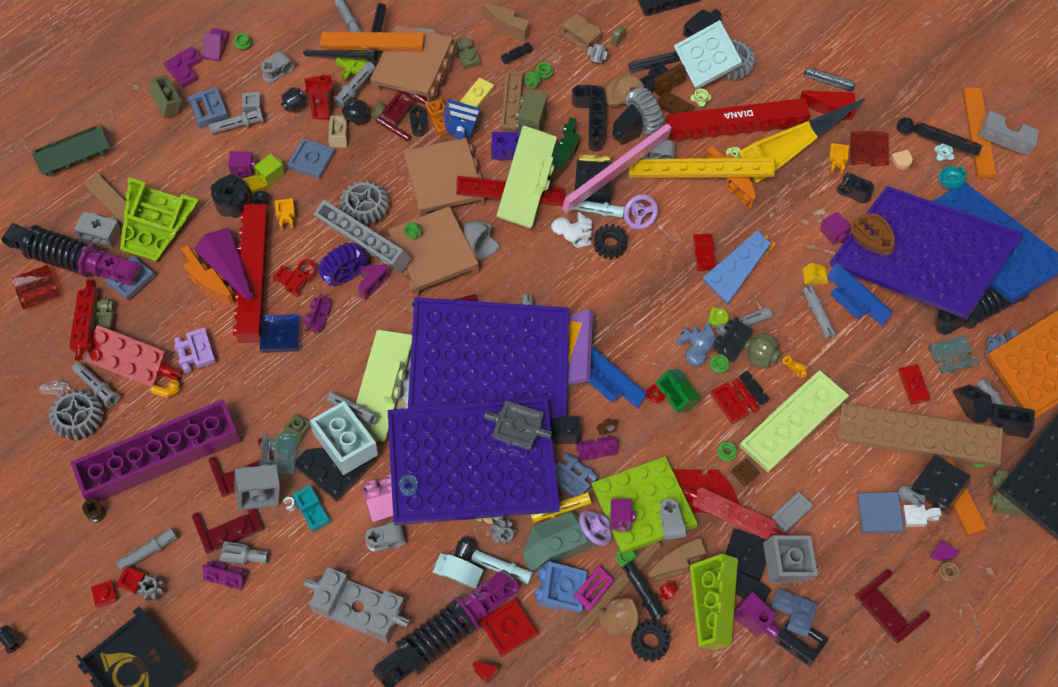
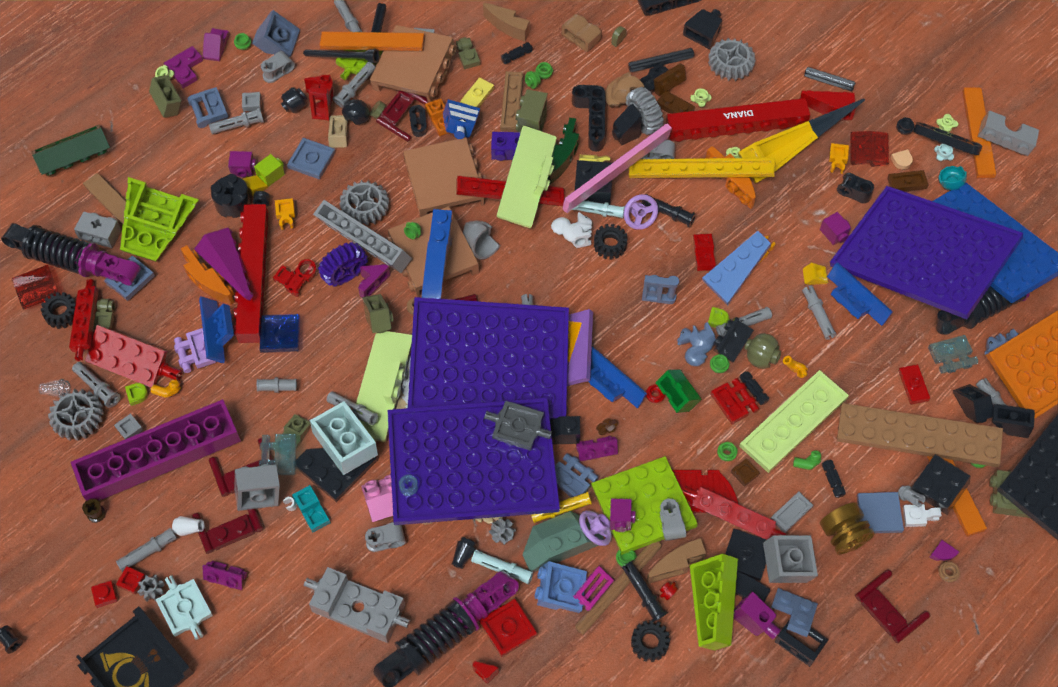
(57, 301): none -> black tyre
(128, 427): none -> light grey plate
(136, 393): none -> lime tile
(163, 70): none -> yellowish green plate
(184, 607): none -> light aqua plate
(186, 525): none -> white cone
(216, 328): none -> blue bracket
(241, 554): light grey arm -> none
(276, 35): none -> sand blue slope
(276, 384): none -> light grey pin
(319, 306): magenta hinge -> none
(377, 313): none -> olive brick
(437, 252): none -> blue slope
(458, 570): light aqua brick -> none
(598, 53): light grey gear -> none
(620, 617): medium nougat helmet -> none
(653, 289): none -> sand blue plate
(677, 213): none -> black pin
(708, 55): light aqua plate -> none
(808, 463): none -> bright green arm
(833, 479): none -> black axle
(845, 526): none -> pearl gold wheel
(872, 242): dark orange piece -> none
(908, 180): none -> reddish brown plate
(947, 123): none -> yellowish green plate

